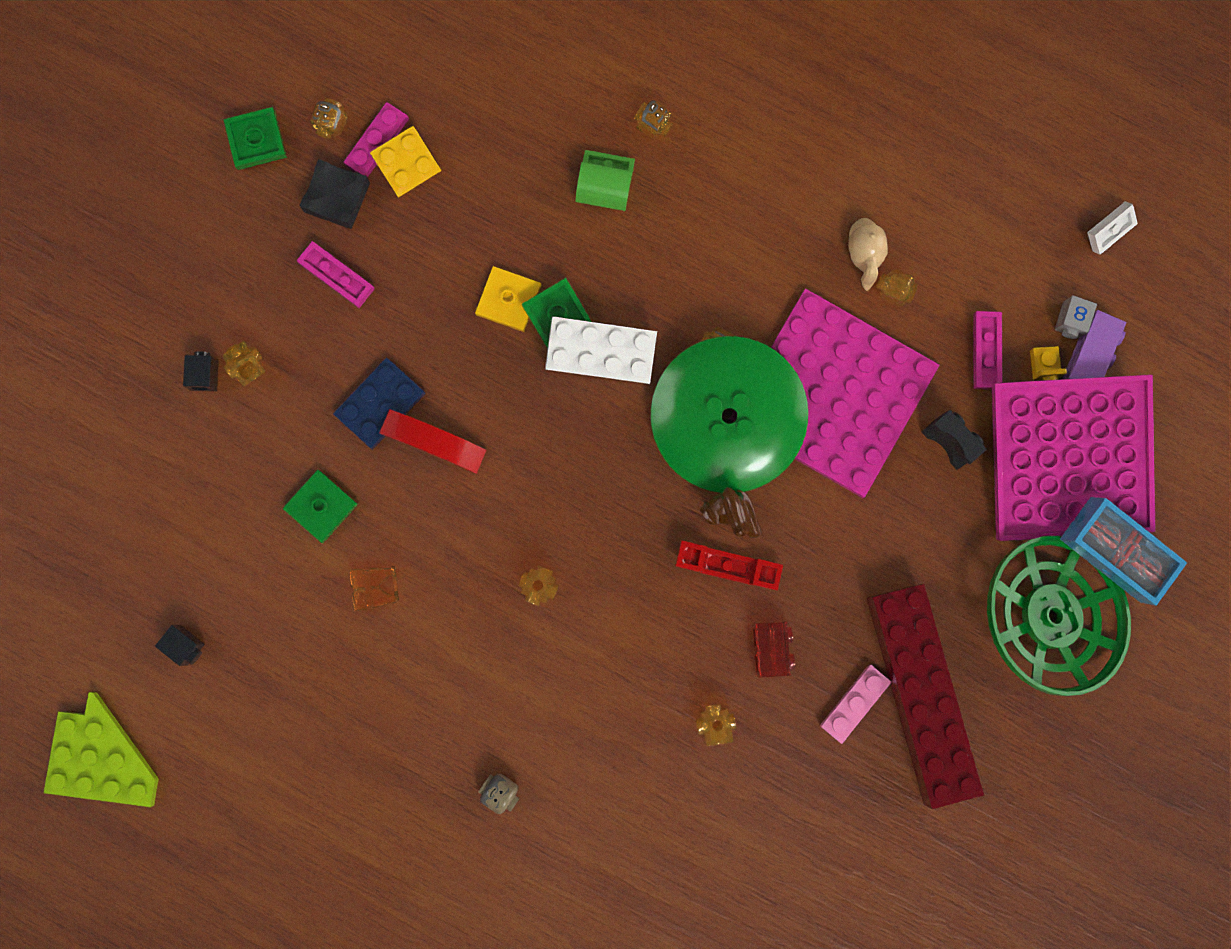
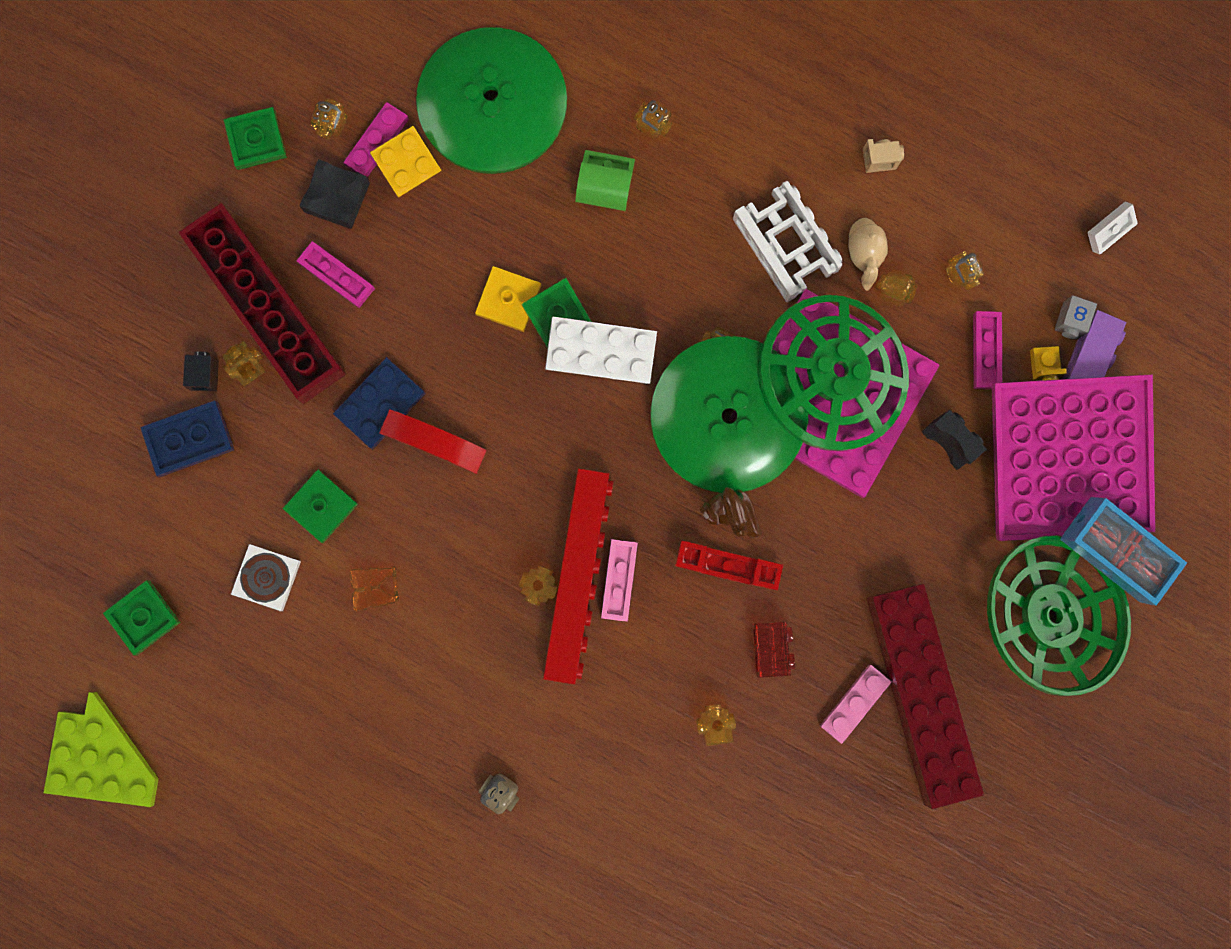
(141, 618): none -> green plate
(180, 645): black brick -> none
(187, 438): none -> dark blue plate
(262, 303): none -> dark red brick
(266, 577): none -> tile
(497, 132): none -> green dish
(576, 577): none -> red brick
(619, 580): none -> bright pink plate
(771, 253): none -> white fence
(822, 375): none -> green dish
(882, 155): none -> tan brick
(965, 270): none -> clear yellow head

